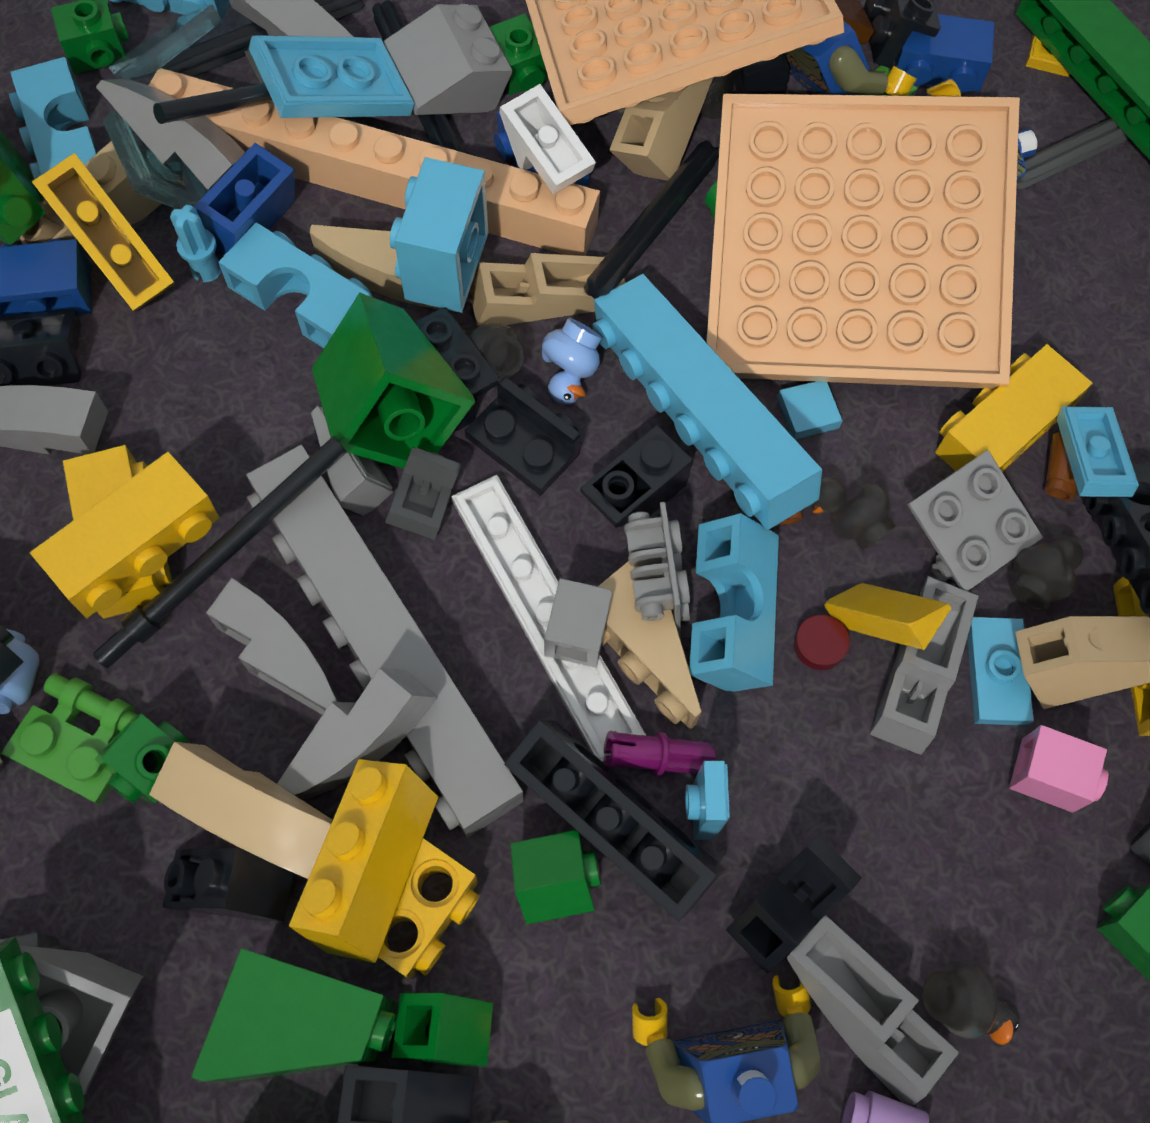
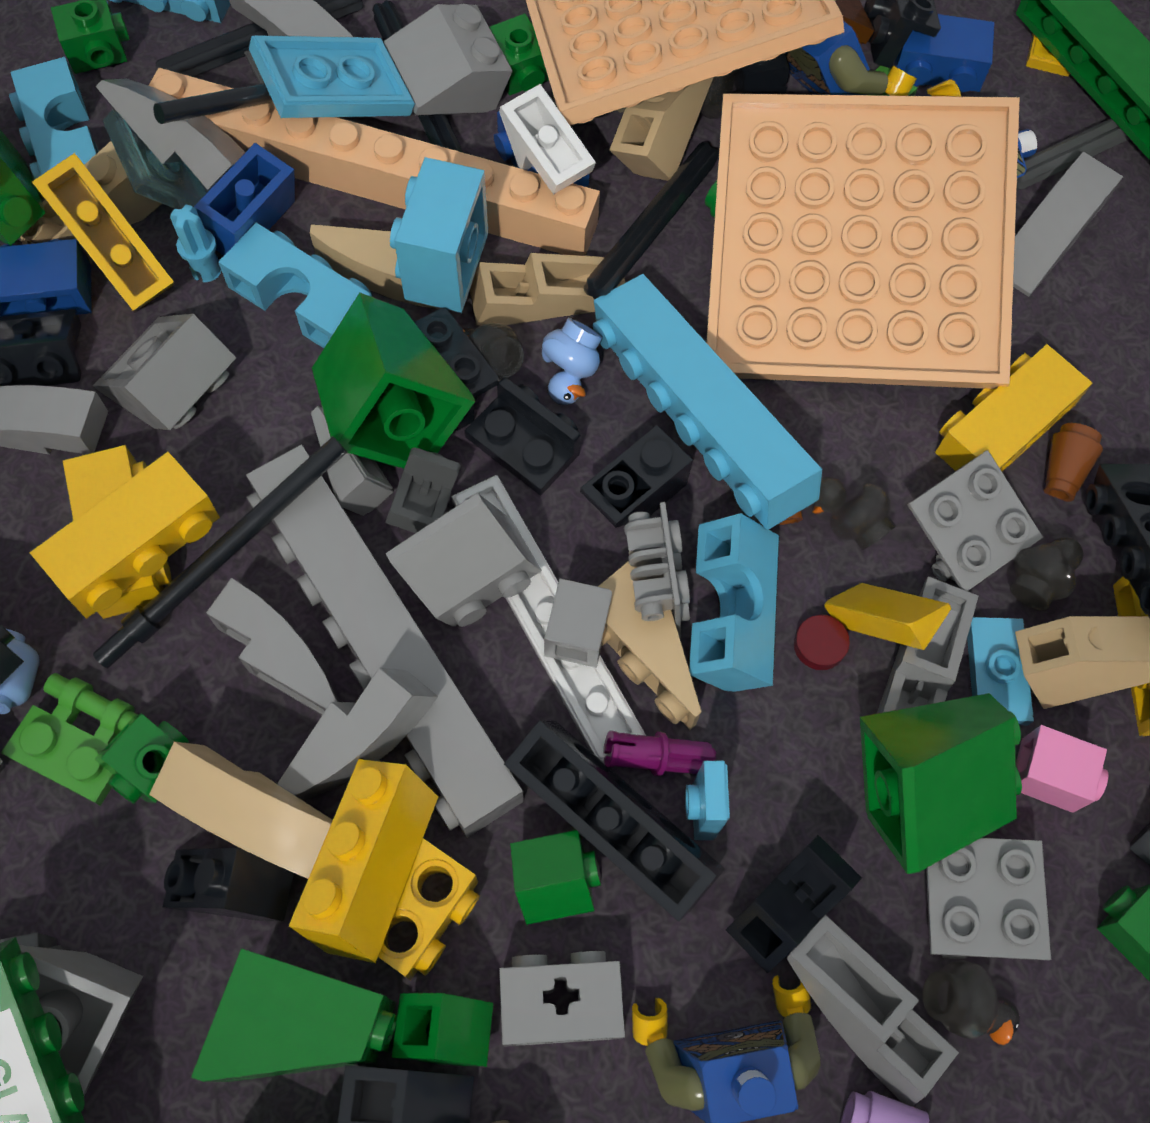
(166, 43): clear light blue tile -> none
(167, 371): none -> light grey slope
(465, 561): none -> light grey slope
(591, 1018): none -> light grey brick
(809, 409): medium azure tile -> none
(940, 776): none -> green slope
(989, 901): none -> light grey hinge
(1061, 220): none -> light grey slope
(1097, 452): medium azure plate -> none

